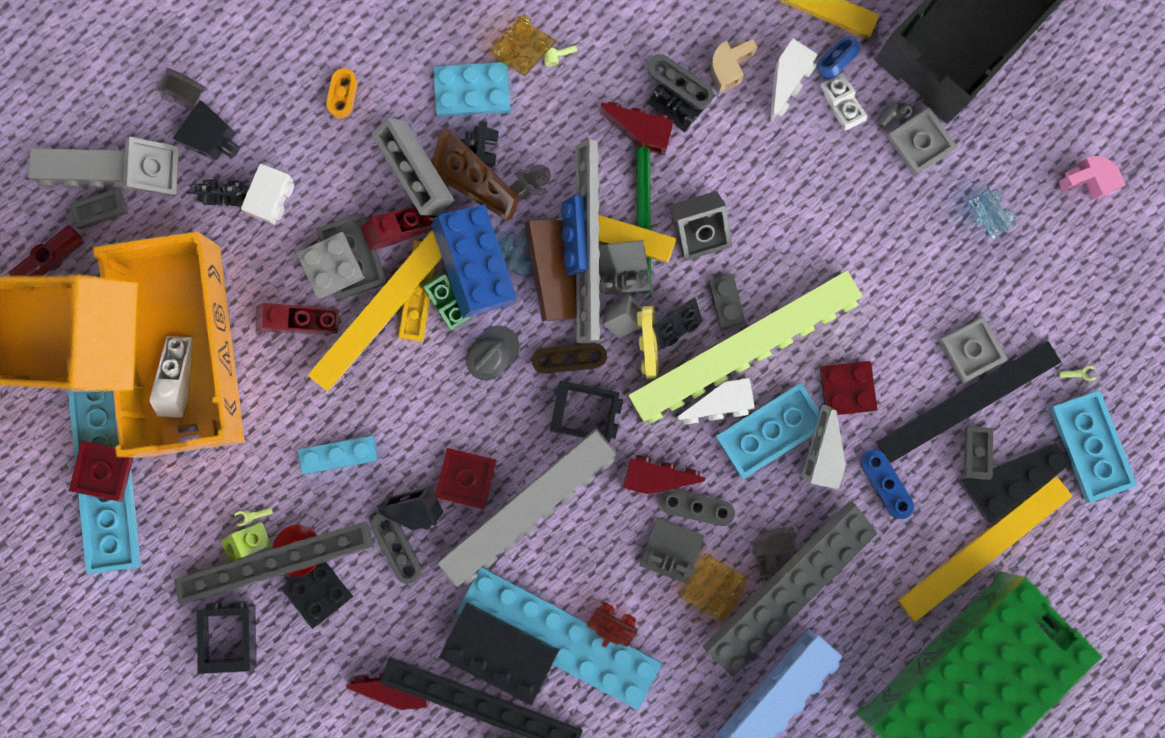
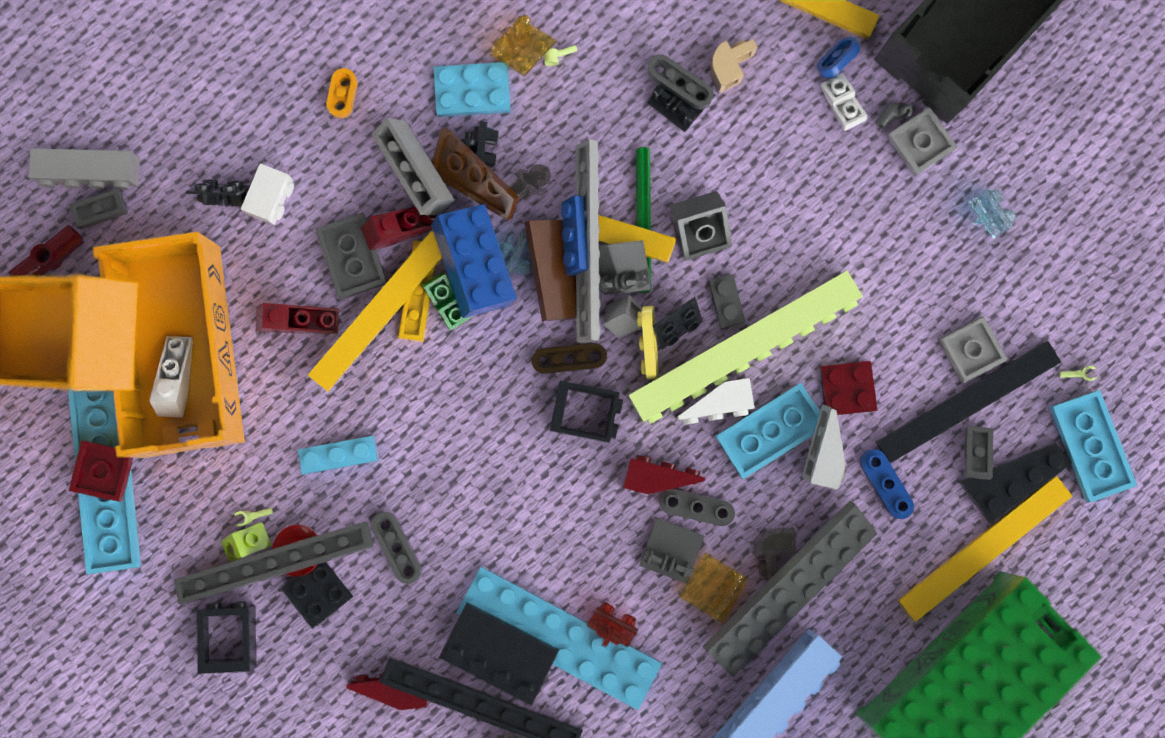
(150, 166): light grey plate -> none
(179, 88): clear smoke brick -> none
(207, 133): black torso -> none
(330, 265): light grey plate -> none
(413, 509): black slope -> none
(465, 478): dark red plate -> none
(492, 353): dark grey piece -> none
(527, 507): light grey brick -> none
(639, 127): dark red slope -> none
(789, 71): white slope -> none
(1098, 174): bright pink brick -> none

